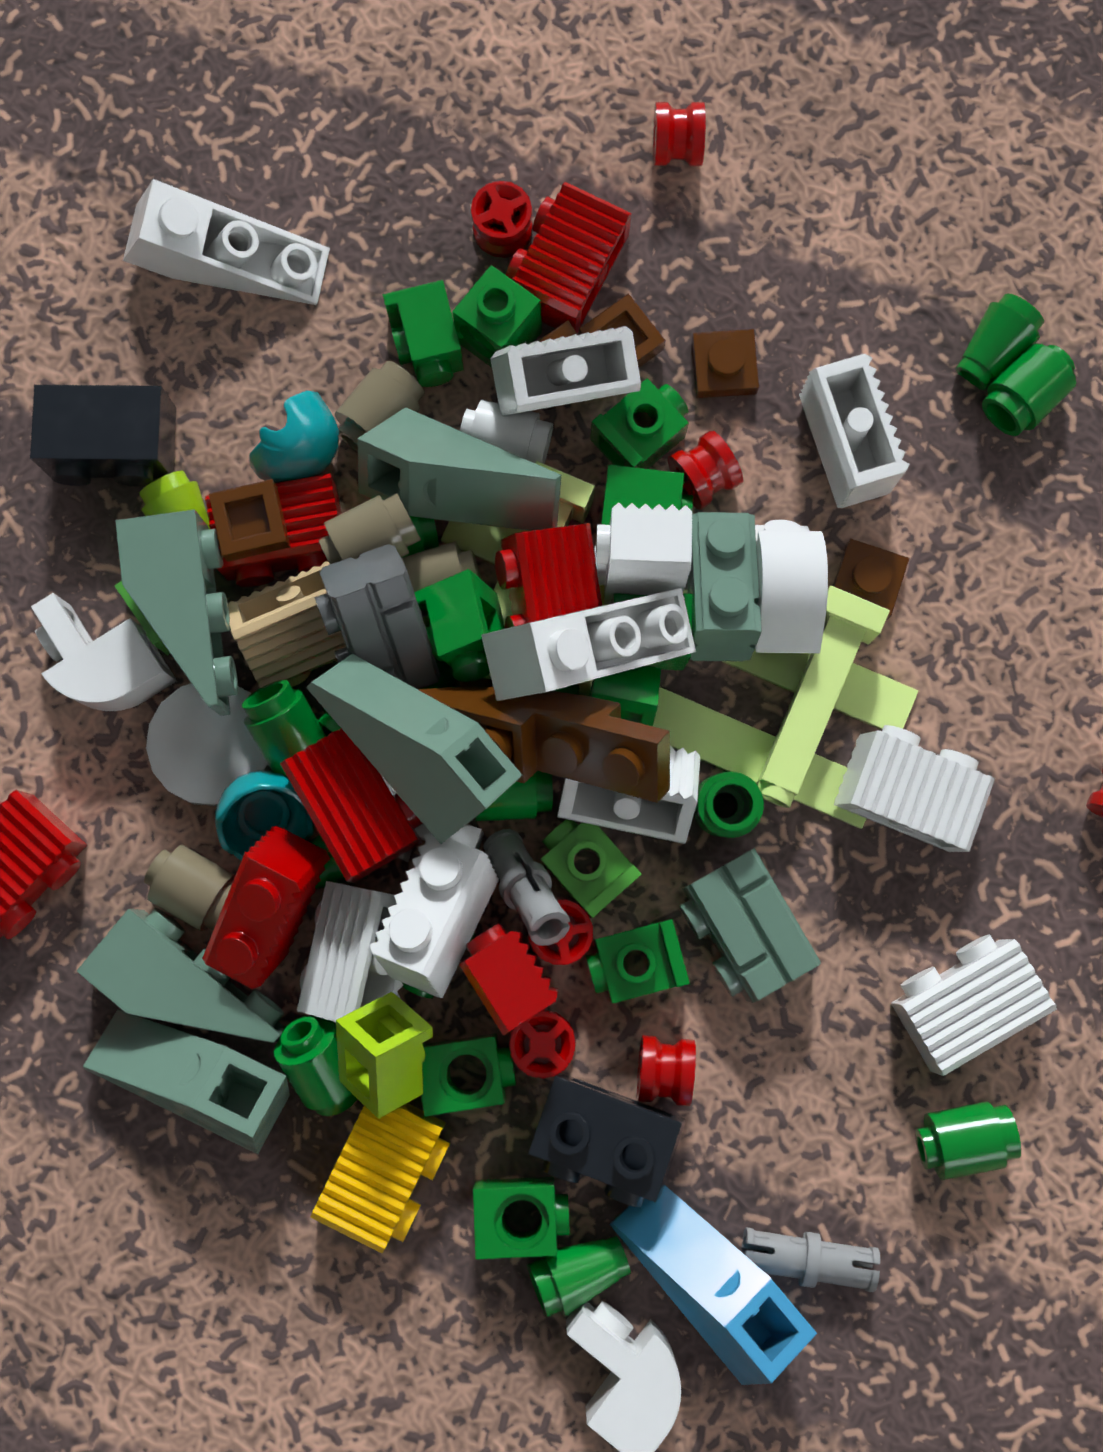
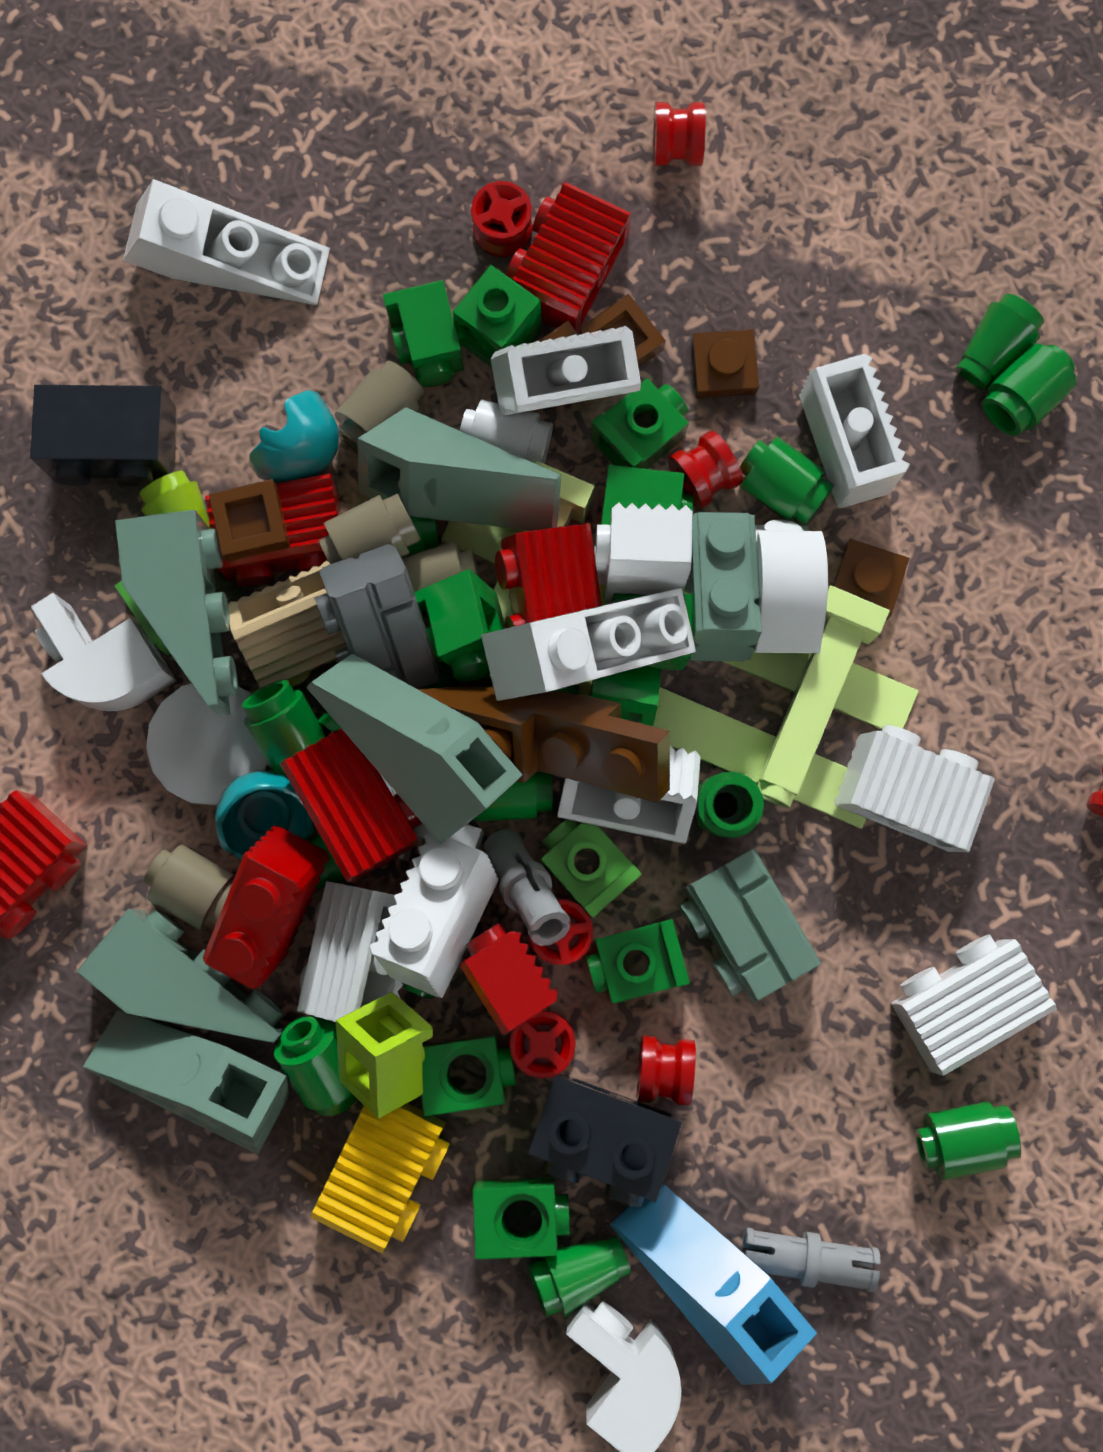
(784, 480): none -> green brick

